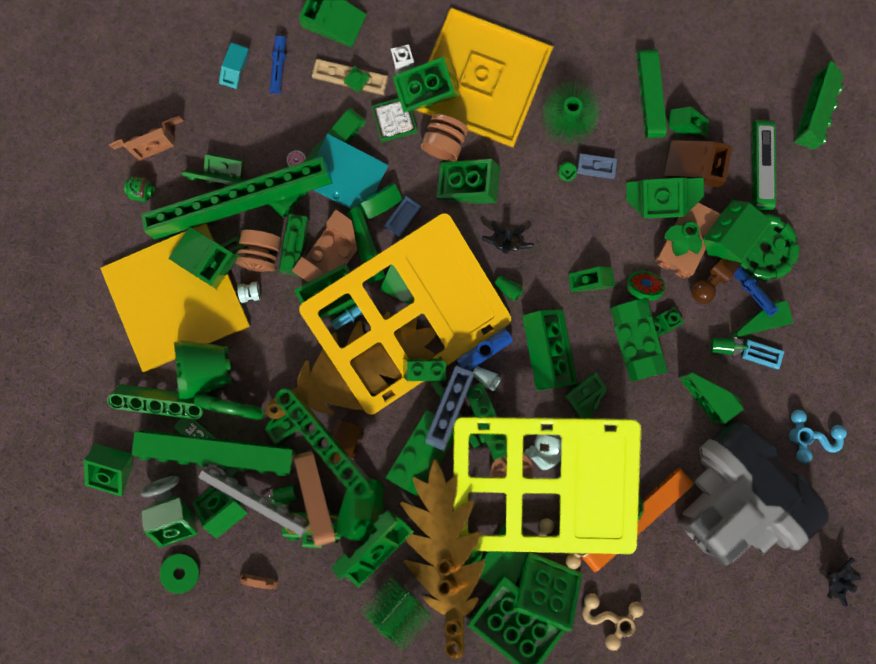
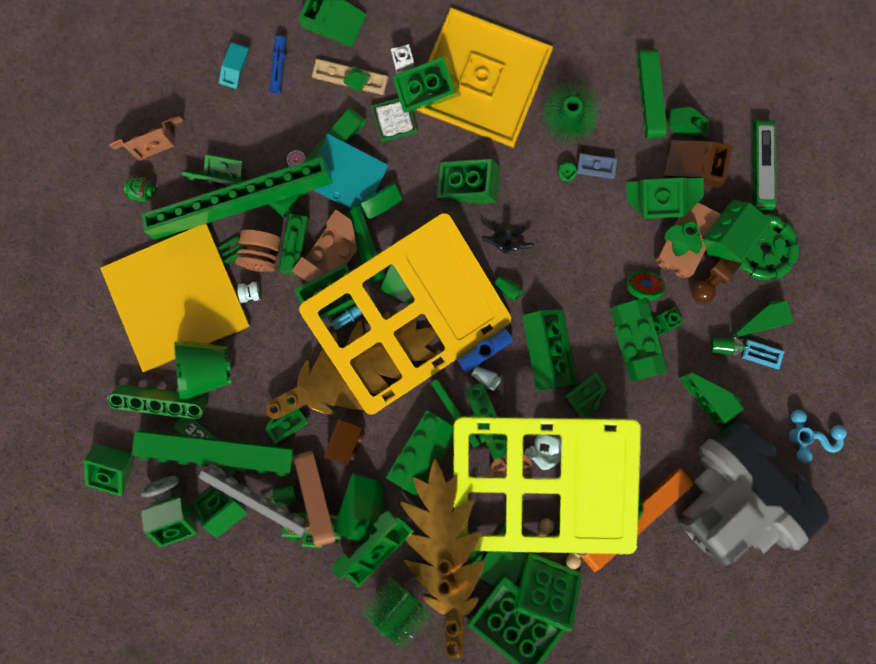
(168, 576): green tile -> none
(203, 258): green slope -> none
(229, 407): green plate -> none
(258, 582): nougat tile -> none
(332, 448): green beam -> none
(402, 216): medium blue tile -> none
(424, 369): green brick -> none
(444, 137): nougat wheel -> none
(449, 408): sand blue brick -> none
(592, 279): green slope -> none
(612, 641): tan piece -> none
(750, 284): blue pin -> none
(819, 107): green slope -> none
(841, 581): black piece -> none

